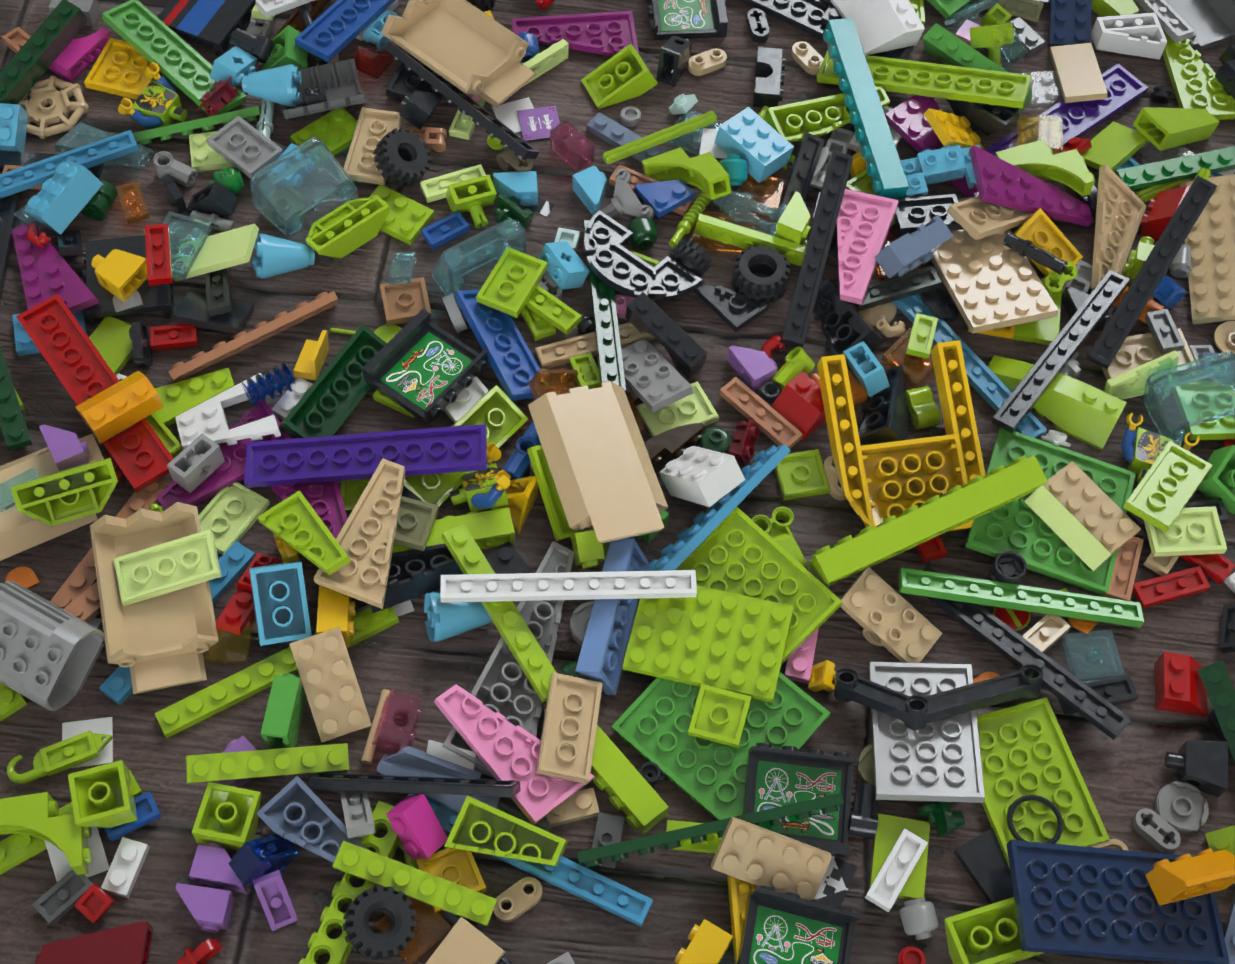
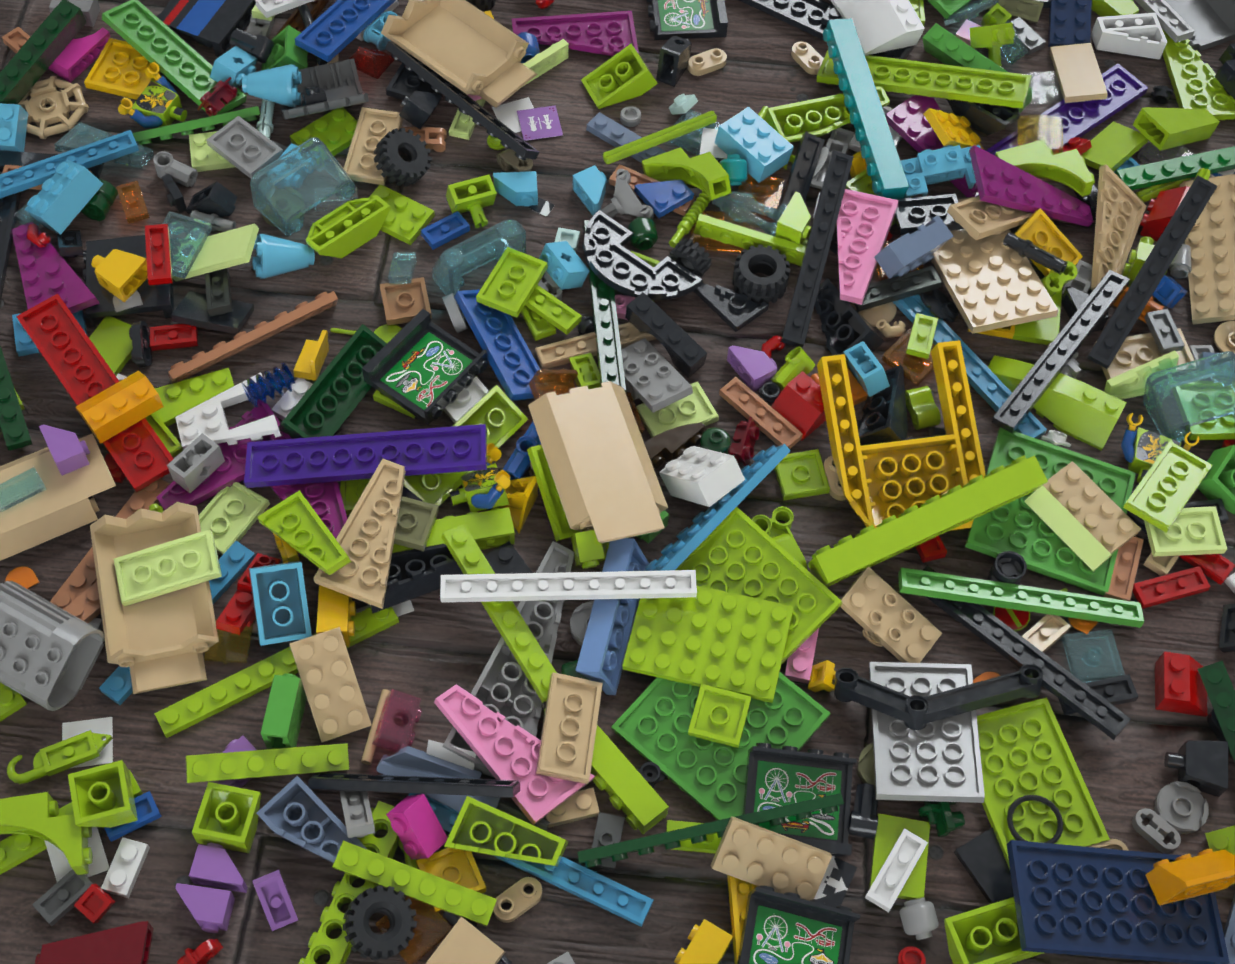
(67, 493): lime wedge -> none
(229, 179): green head -> none
(262, 857): clear blue brick -> none
(436, 187): yellowish green plate -> none
(452, 618): medium azure cone -> none
(509, 209): dark green hips -> none
(572, 146): clear pink brick -> none
(761, 25): beam -> none
(767, 89): arch -> none

